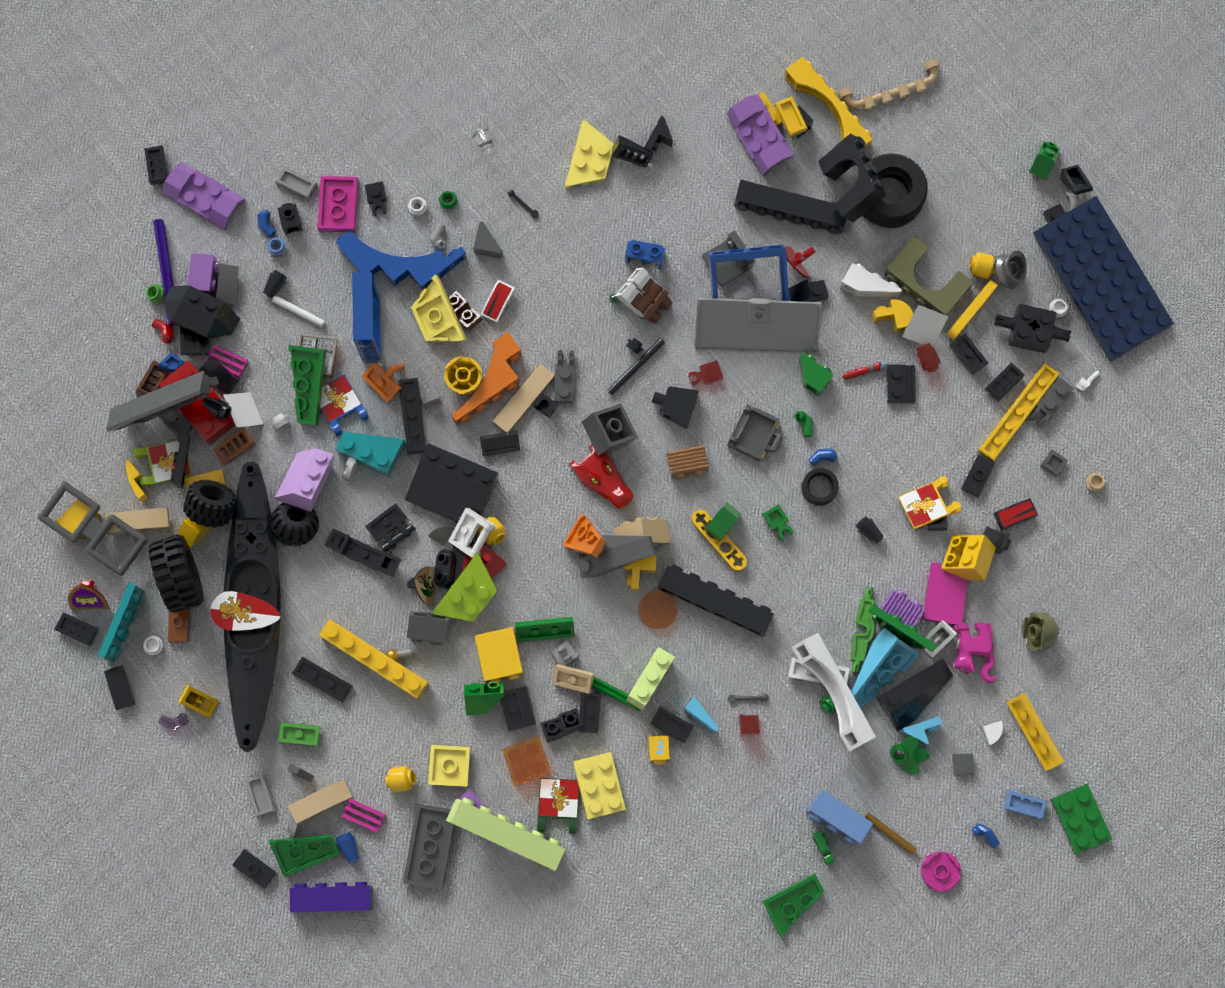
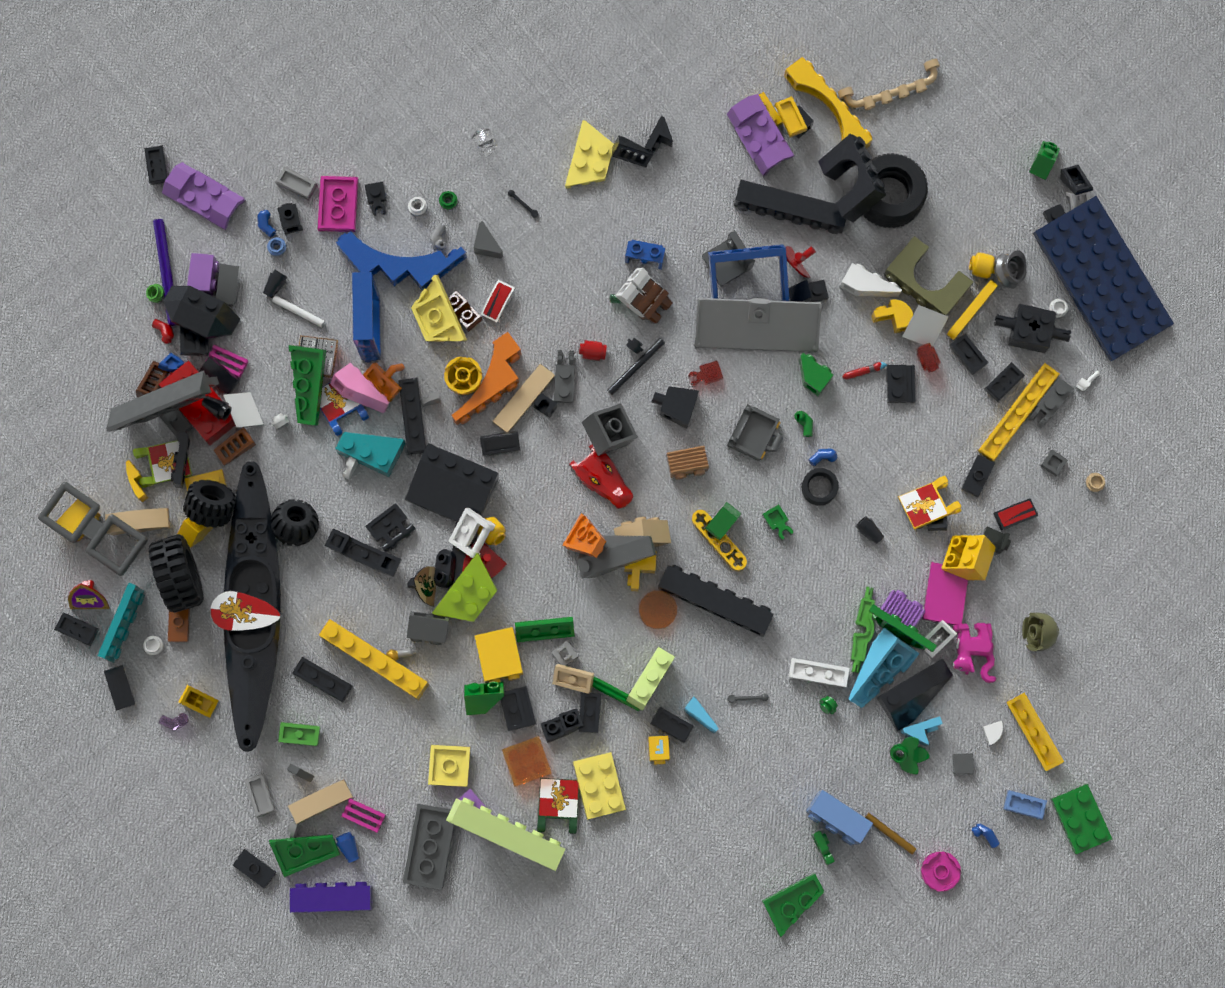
(305, 478): lavender slope -> none
(356, 387): none -> bright pink slope
(400, 779): yellow head -> none
(441, 534): clear smoke tile -> none
(592, 350): none -> red brick
(748, 725): clear red panel -> none
(852, 722): white arch -> none

